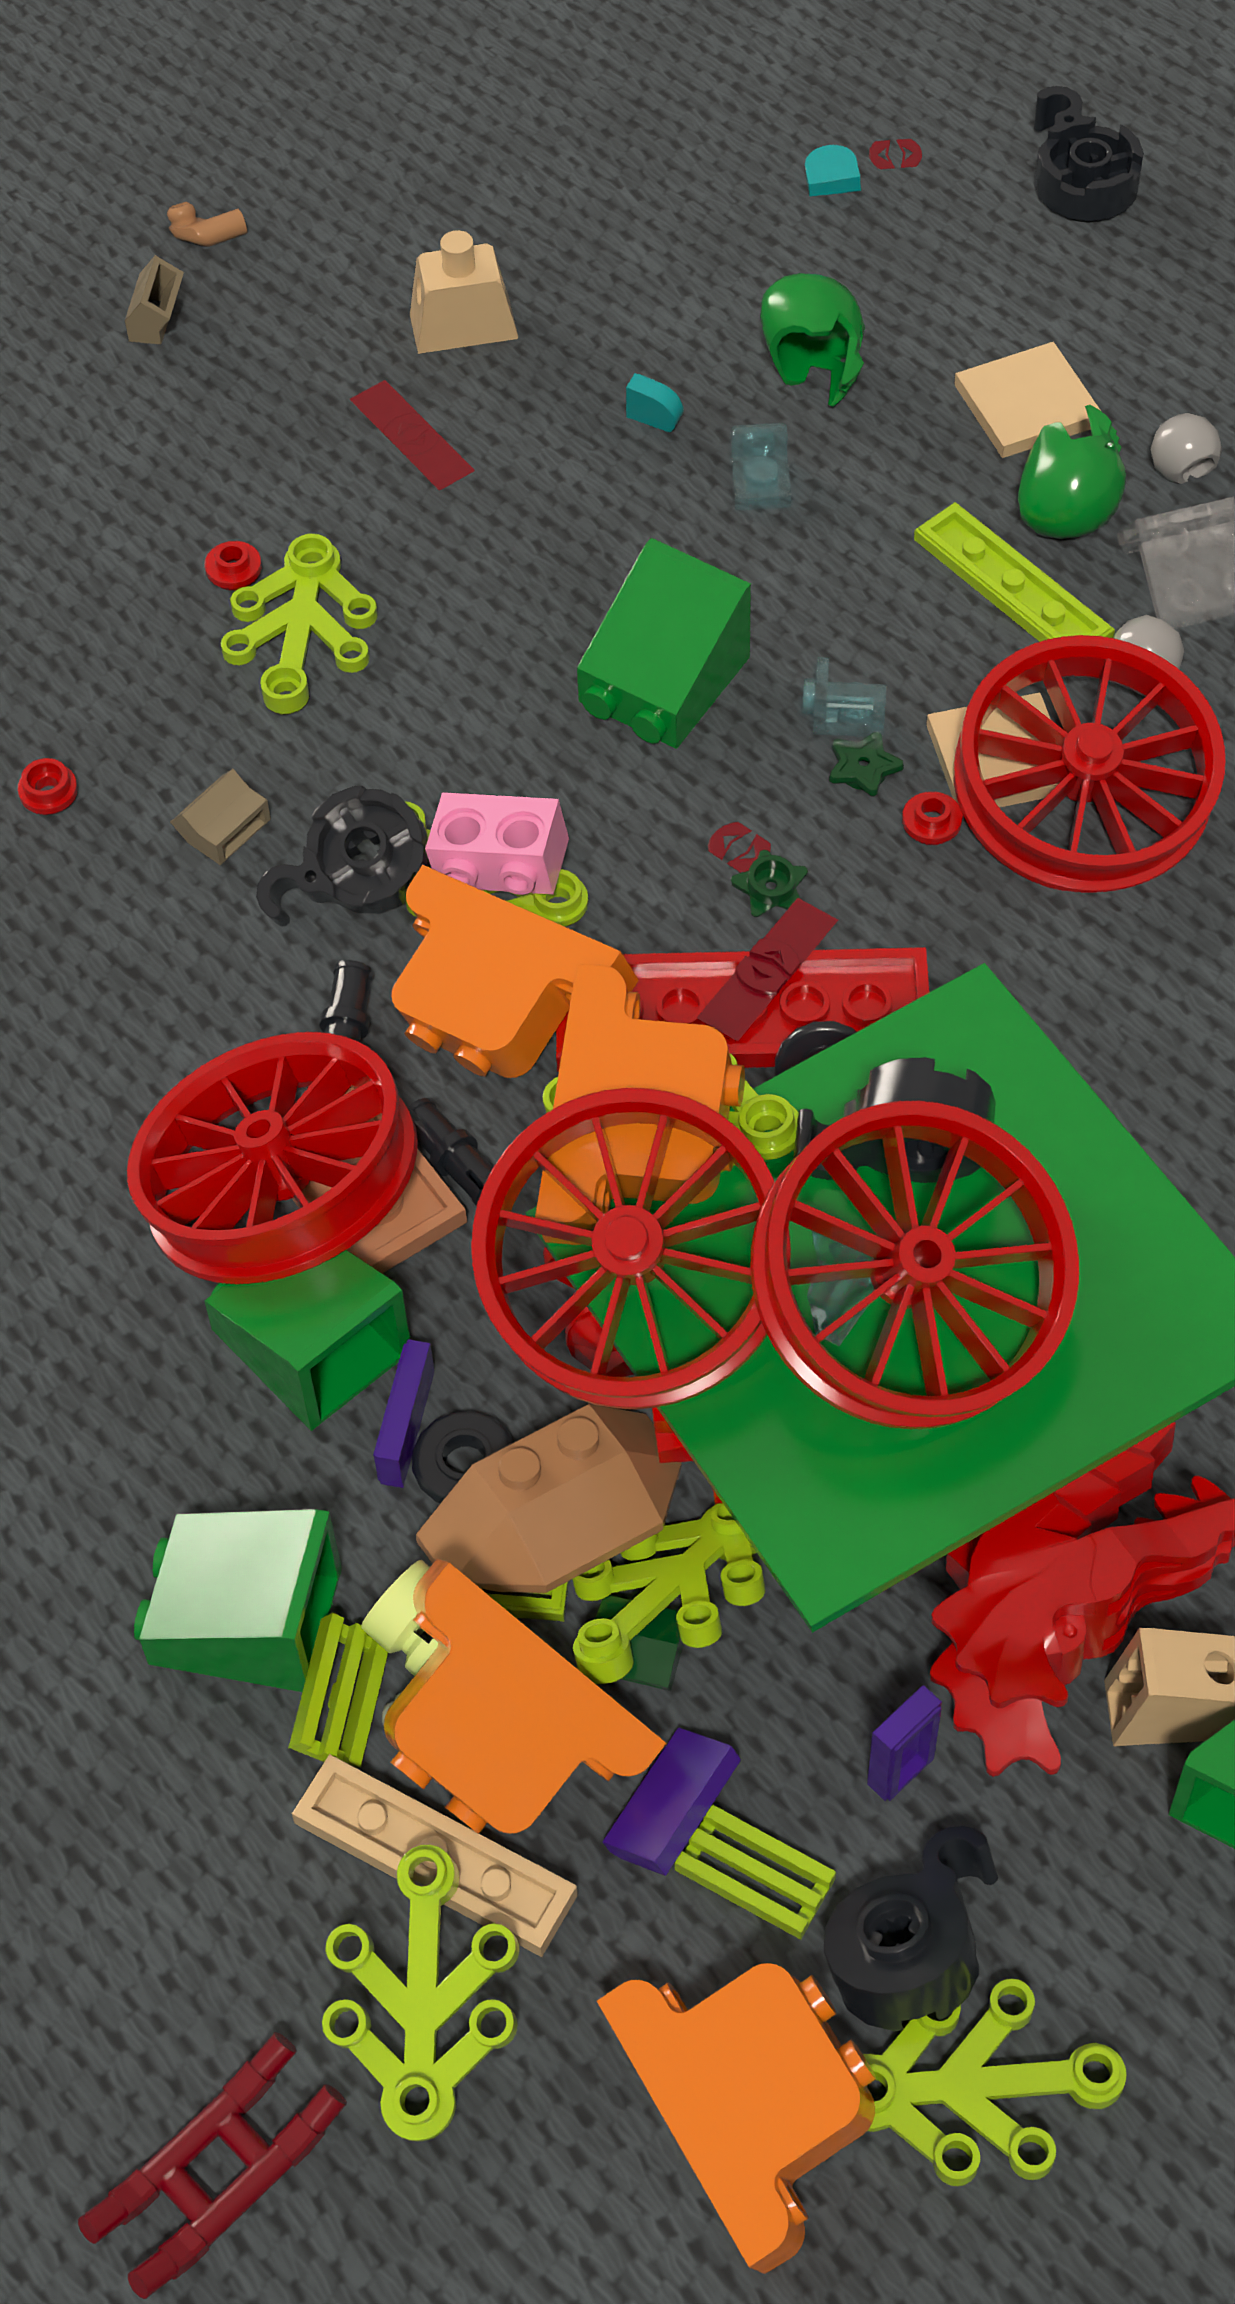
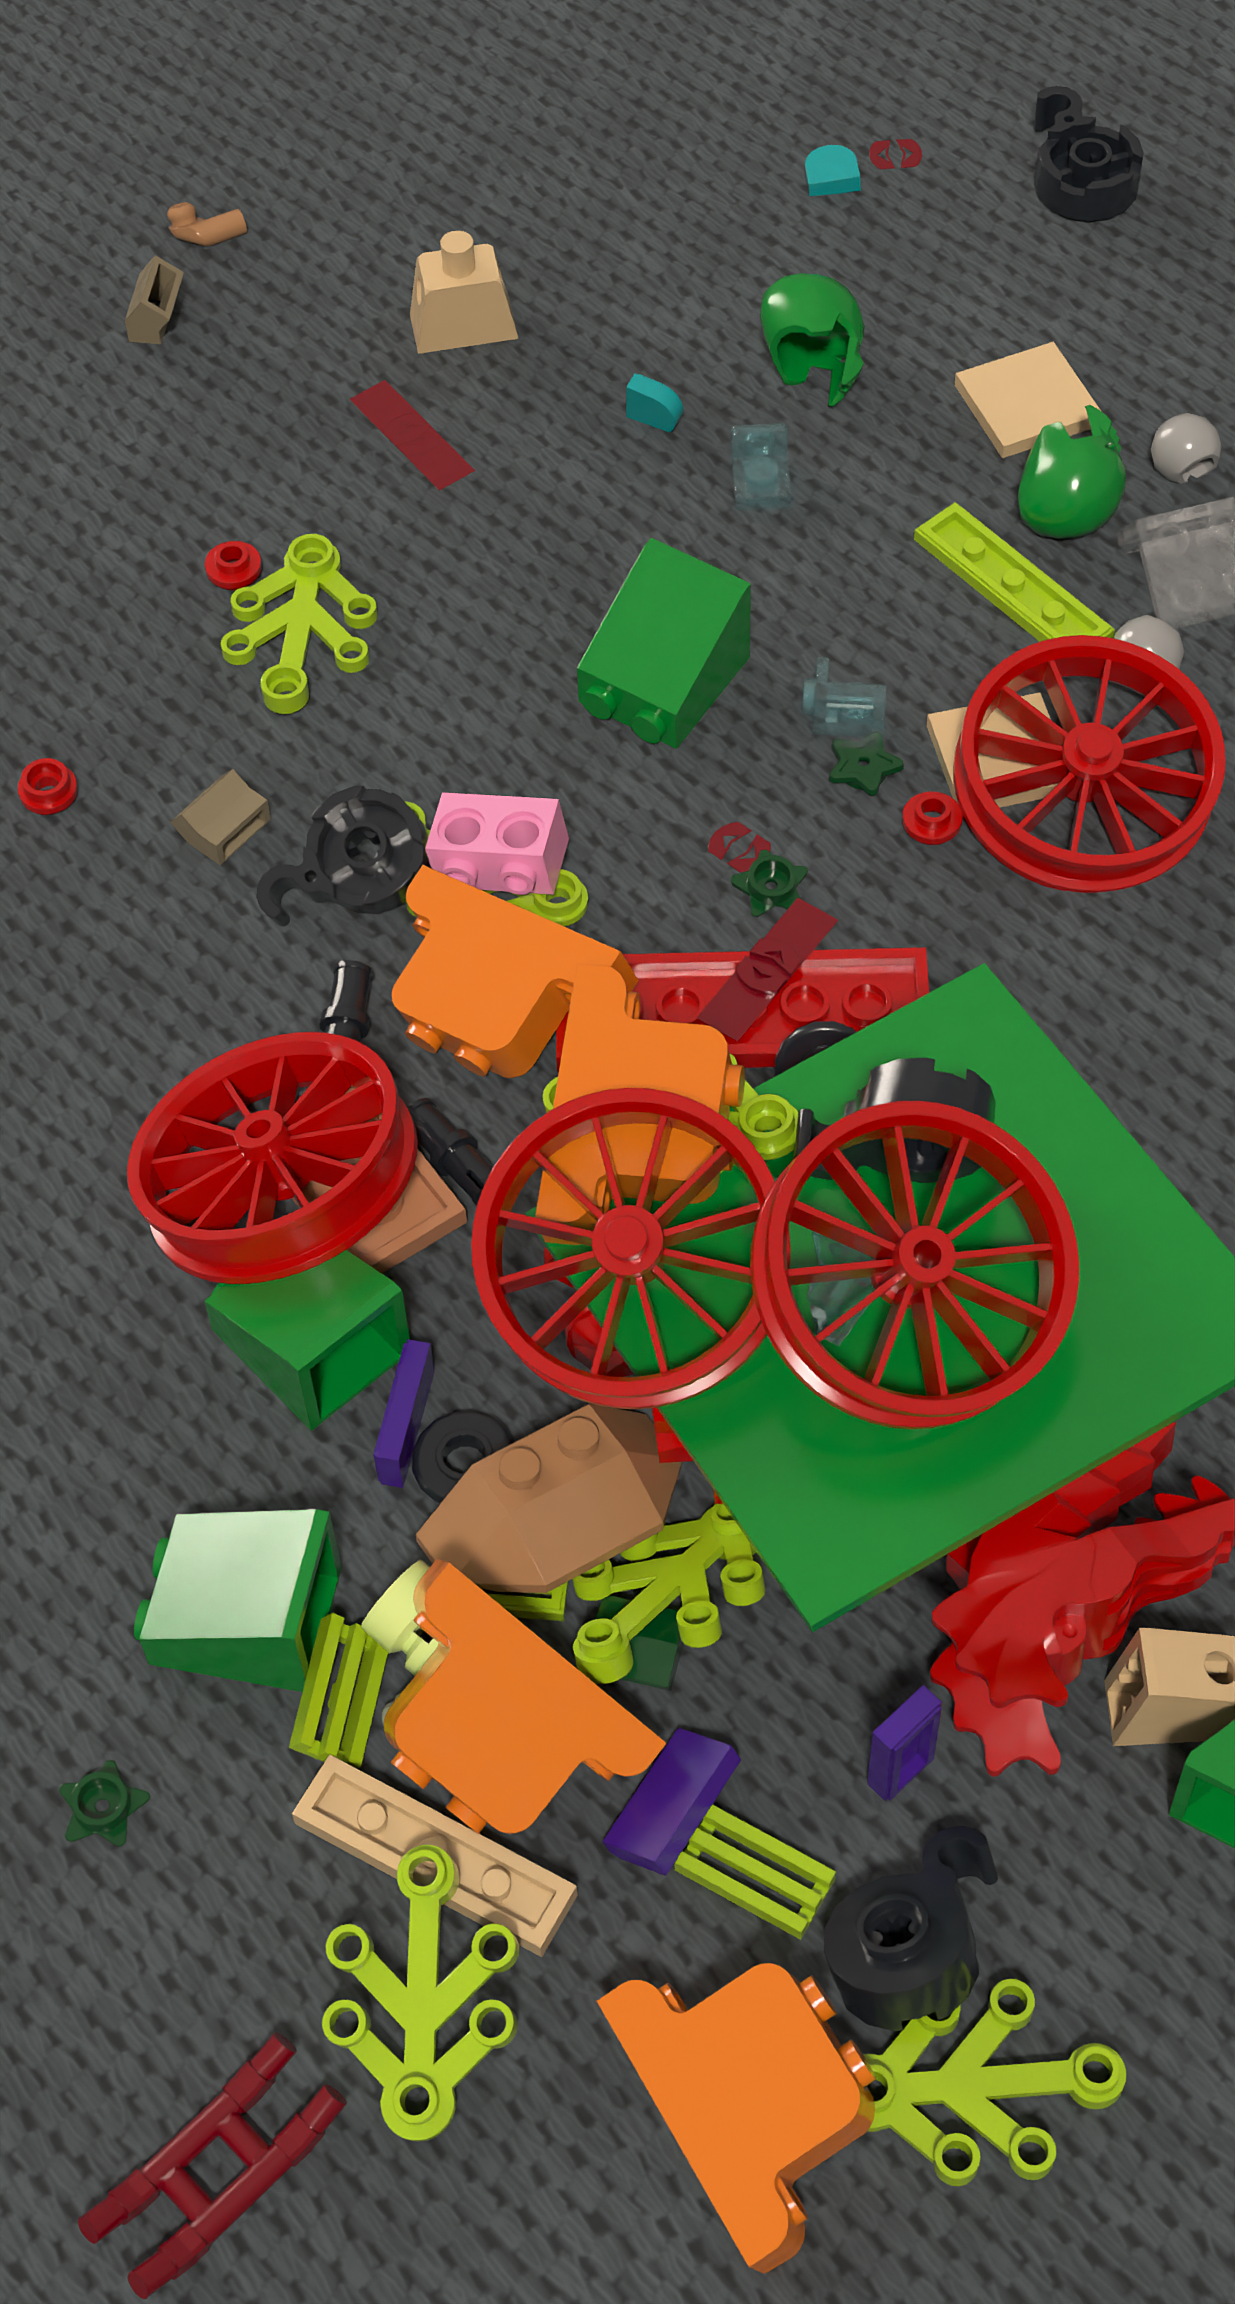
(98, 1786): none -> dark green plate

